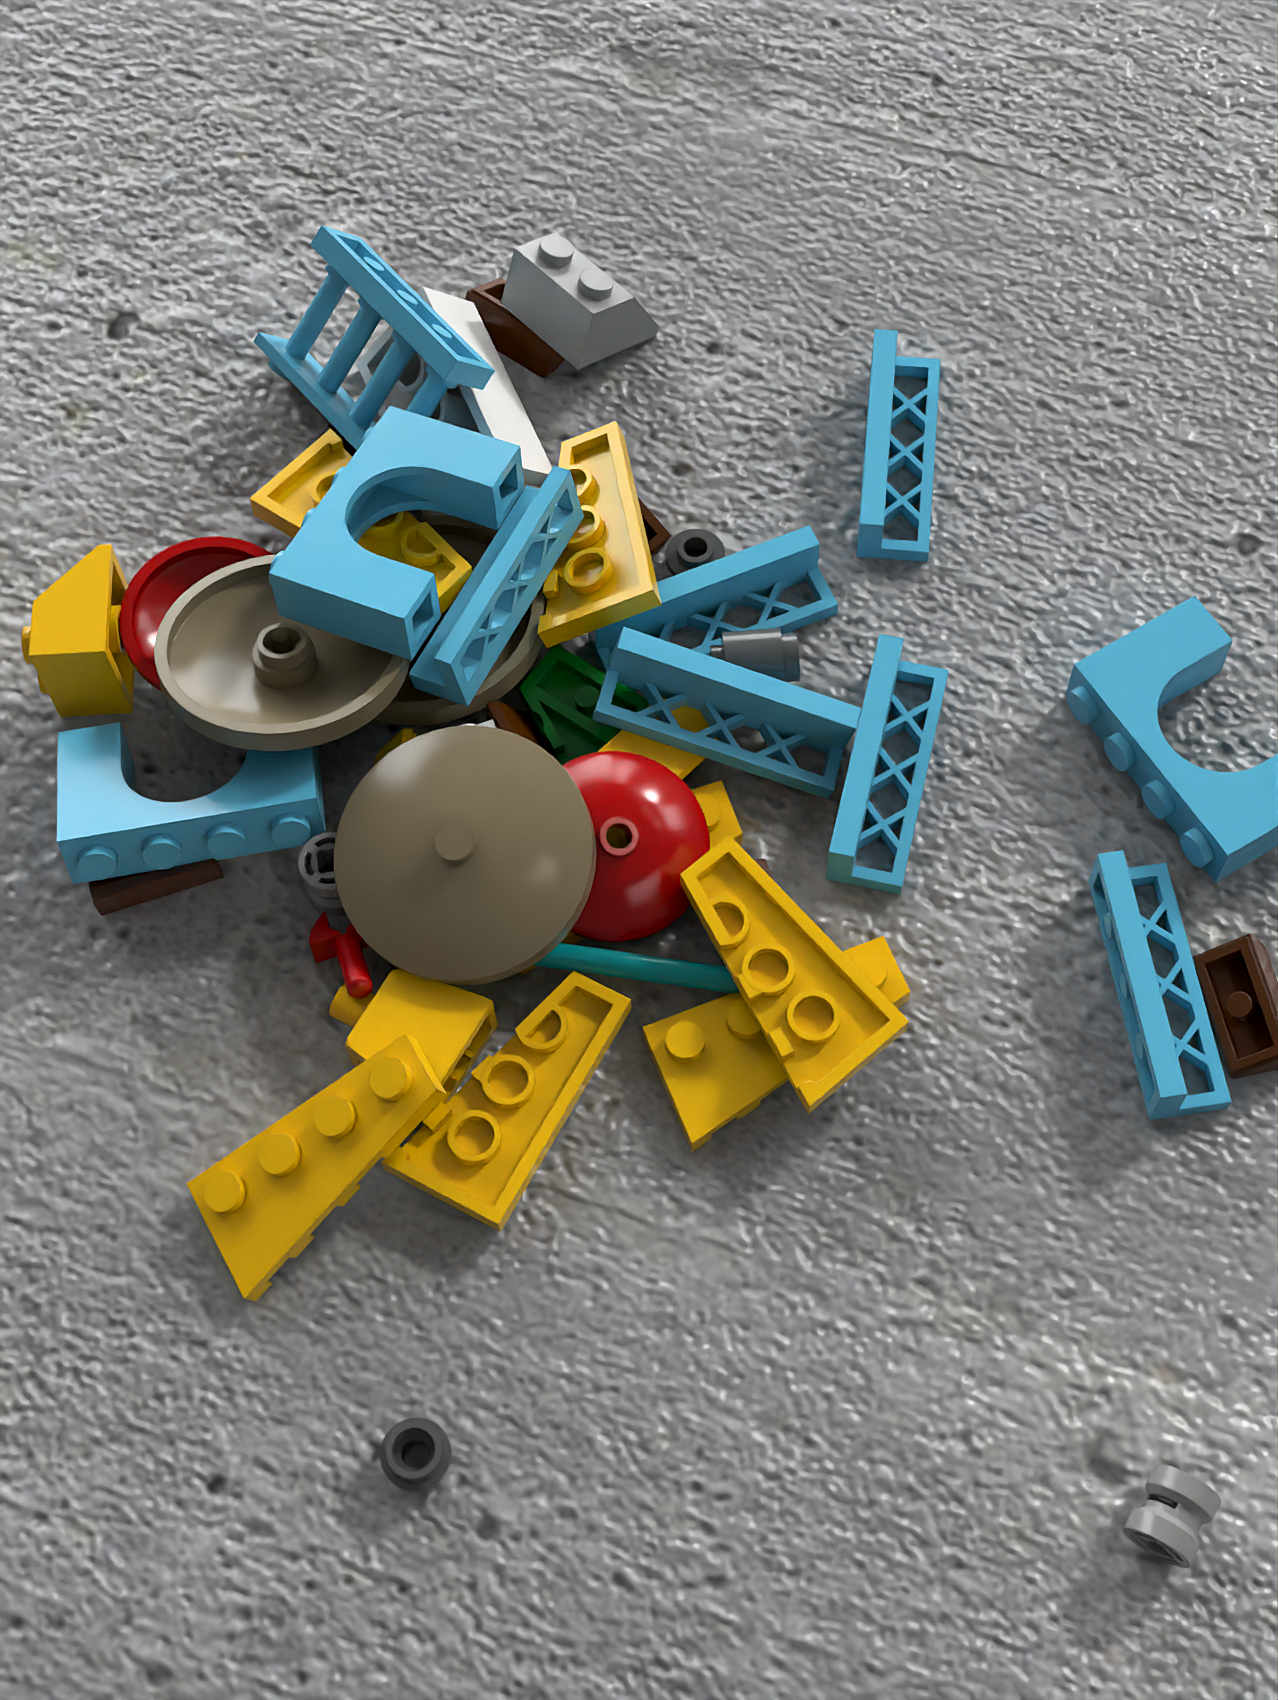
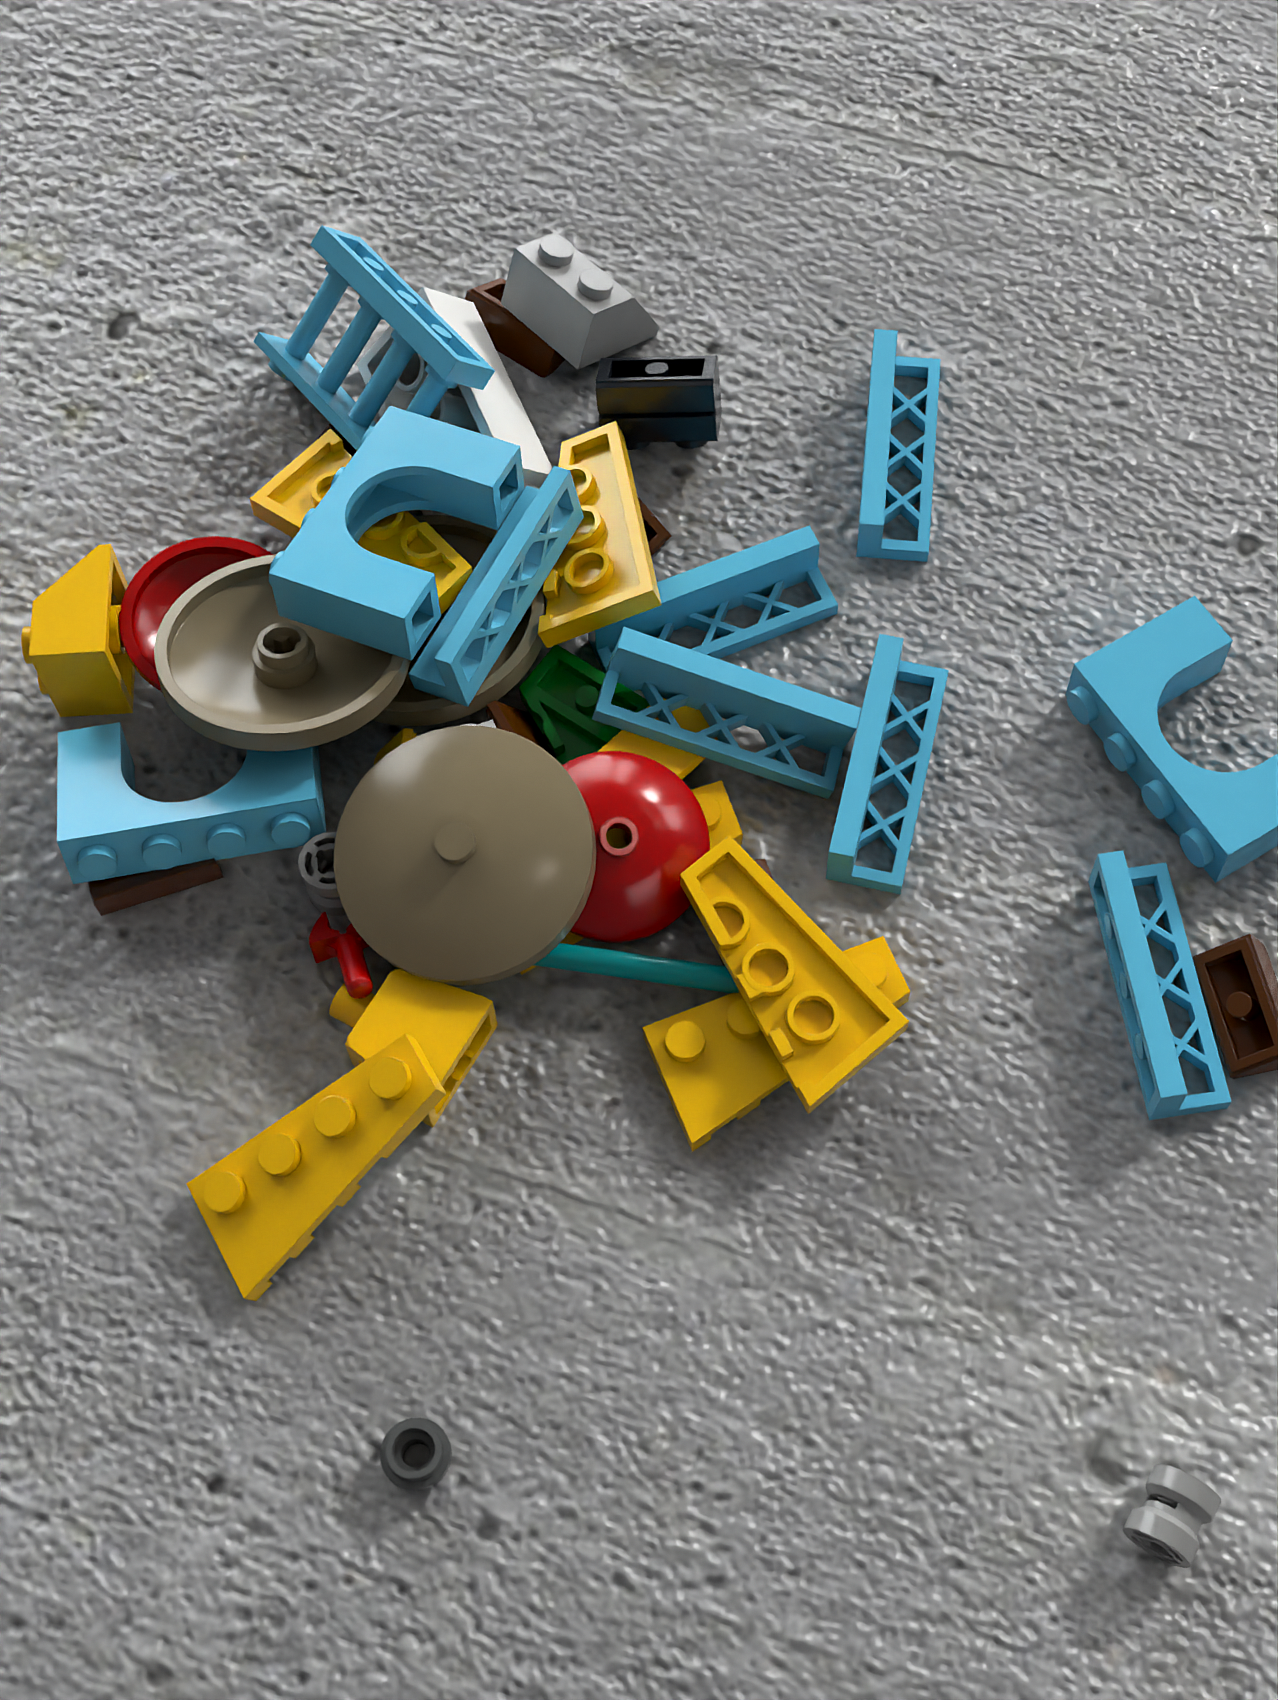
(503, 1121): yellow wing -> none
(661, 399): none -> black brick
(692, 541): dark grey plate -> none
(762, 652): dark grey brick -> none

